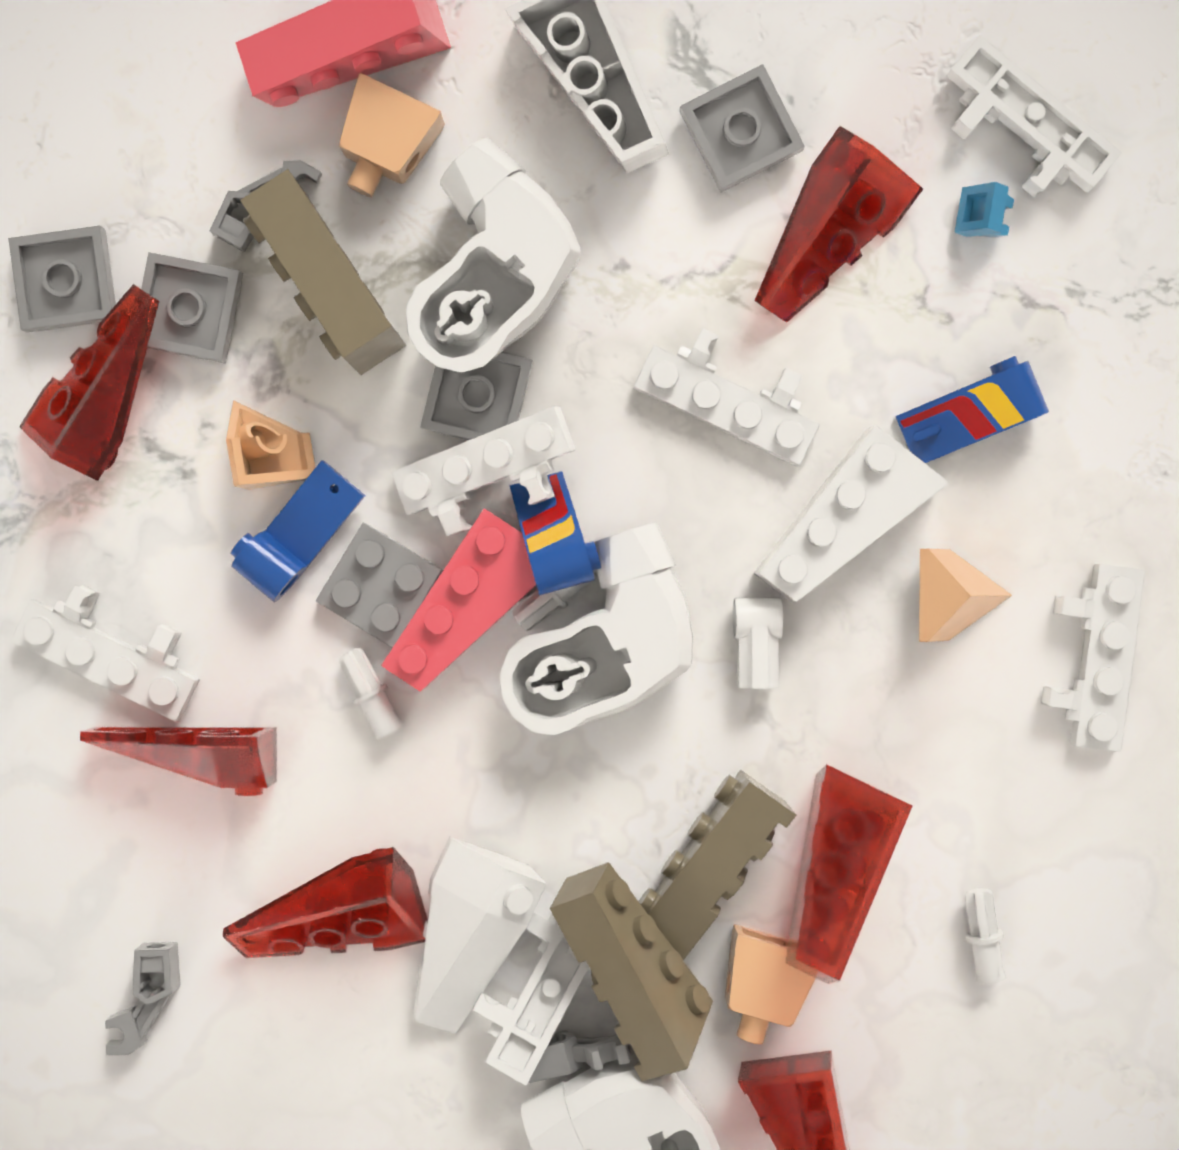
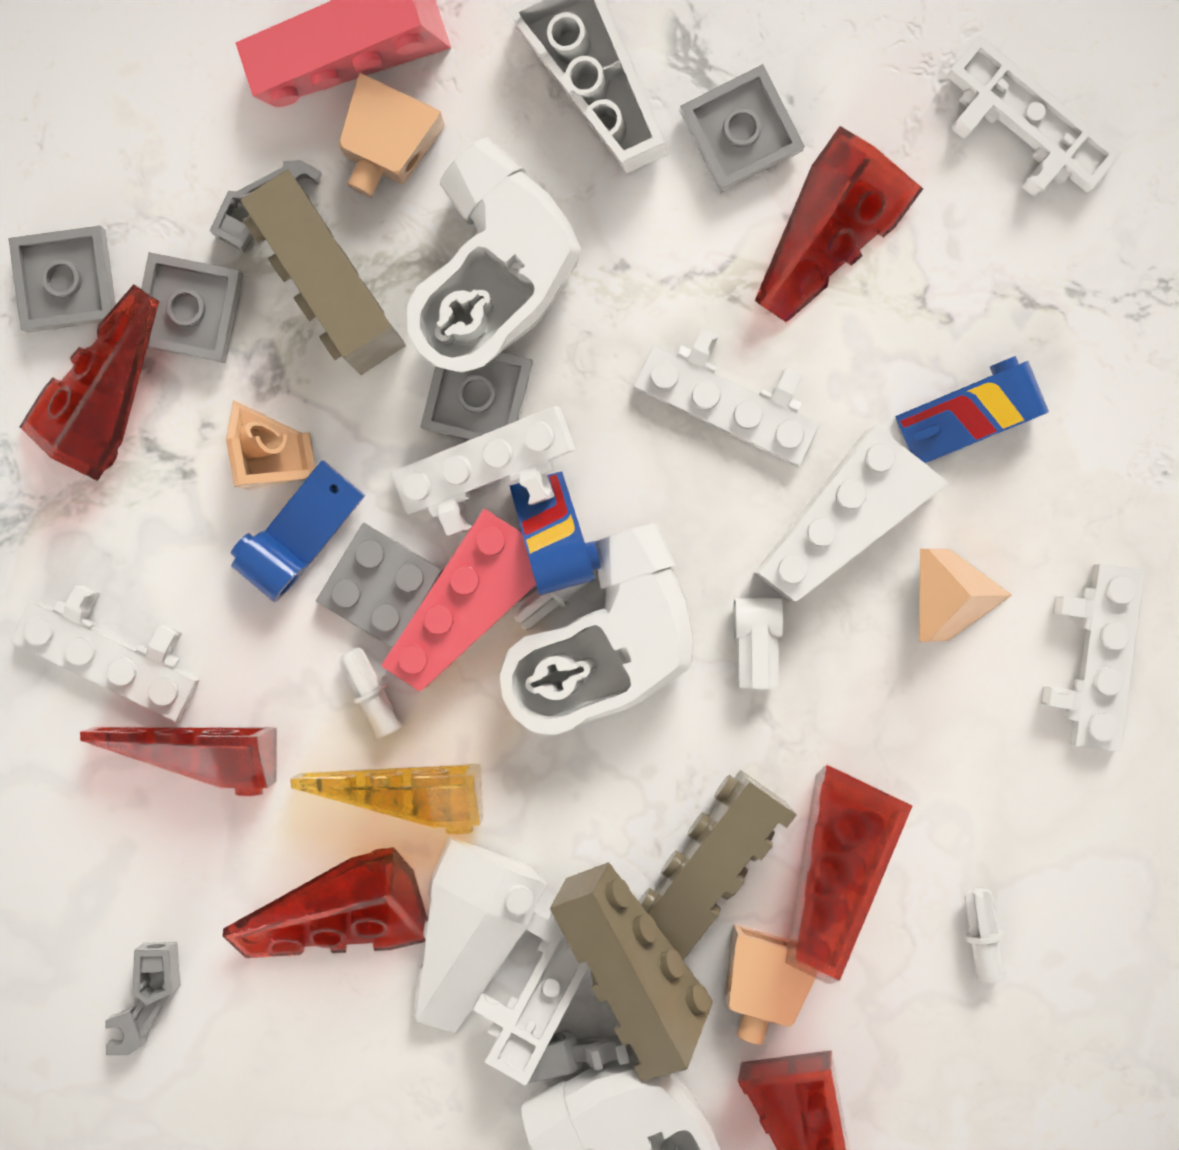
(424, 795): none -> clear yellow wedge
(983, 210): dark azure tile -> none

